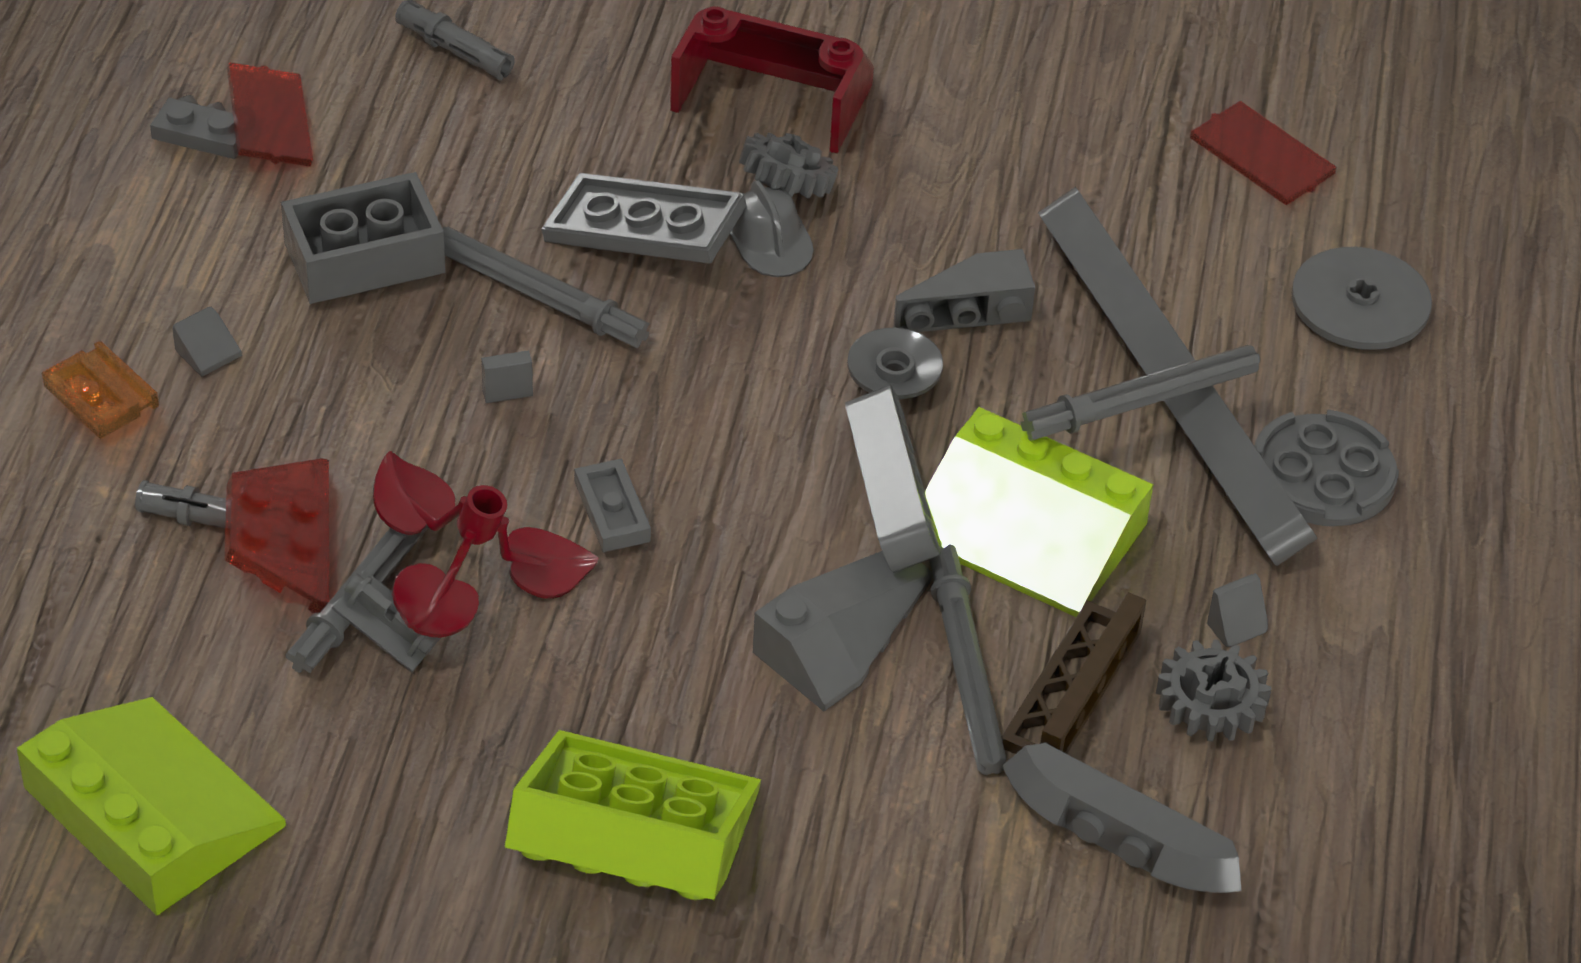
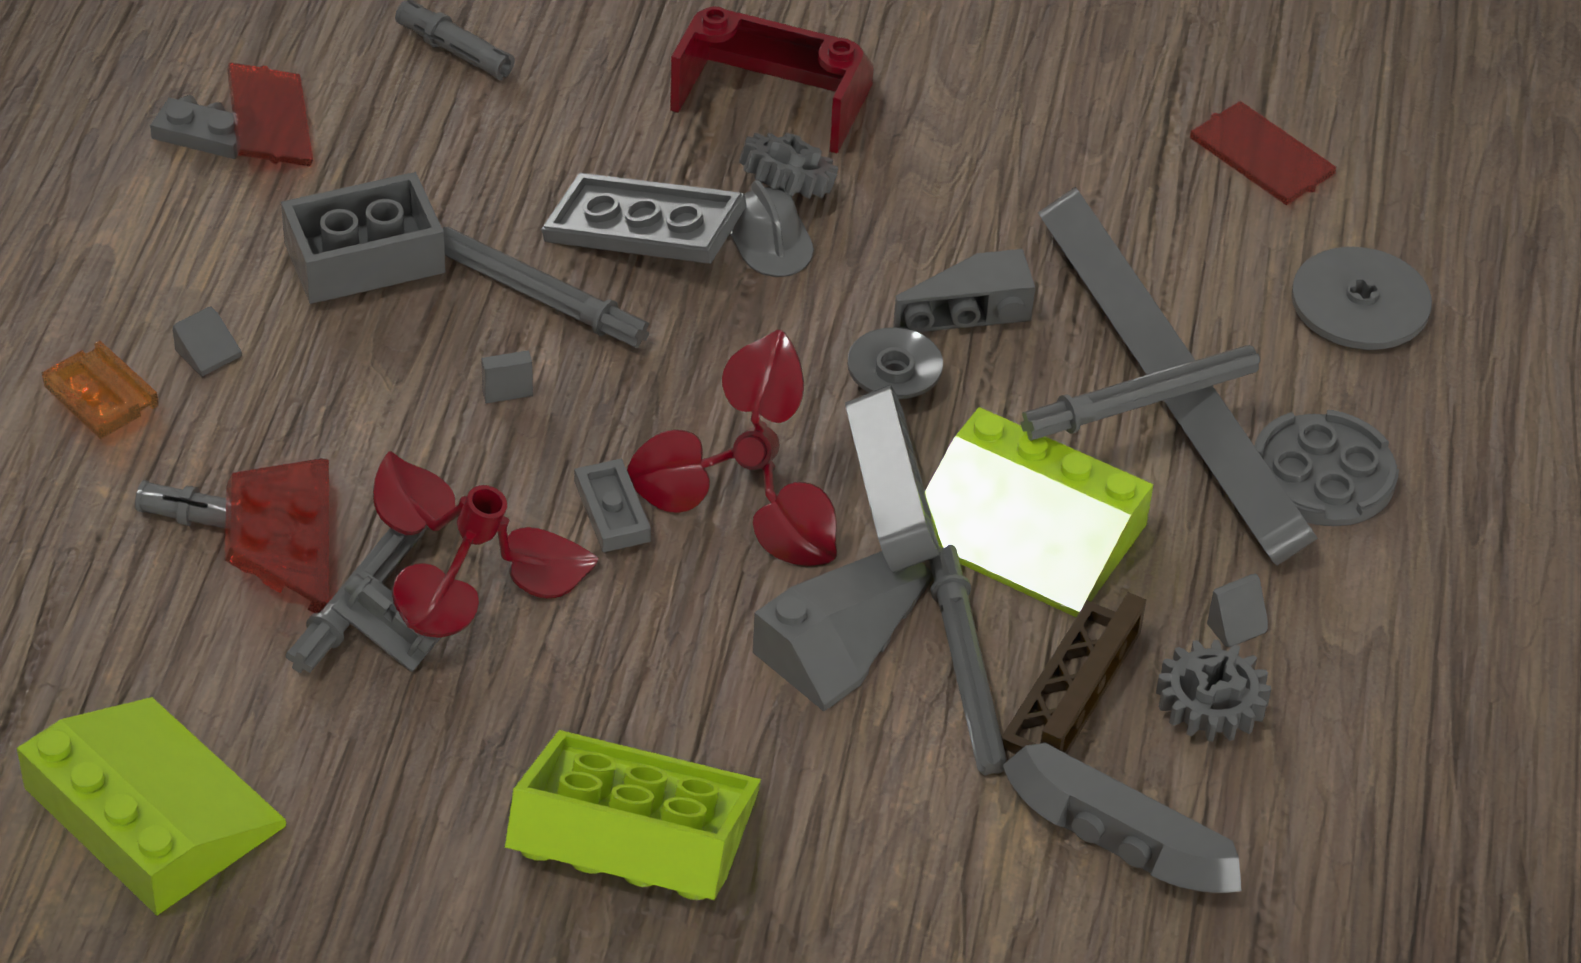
(769, 383): none -> dark red plant

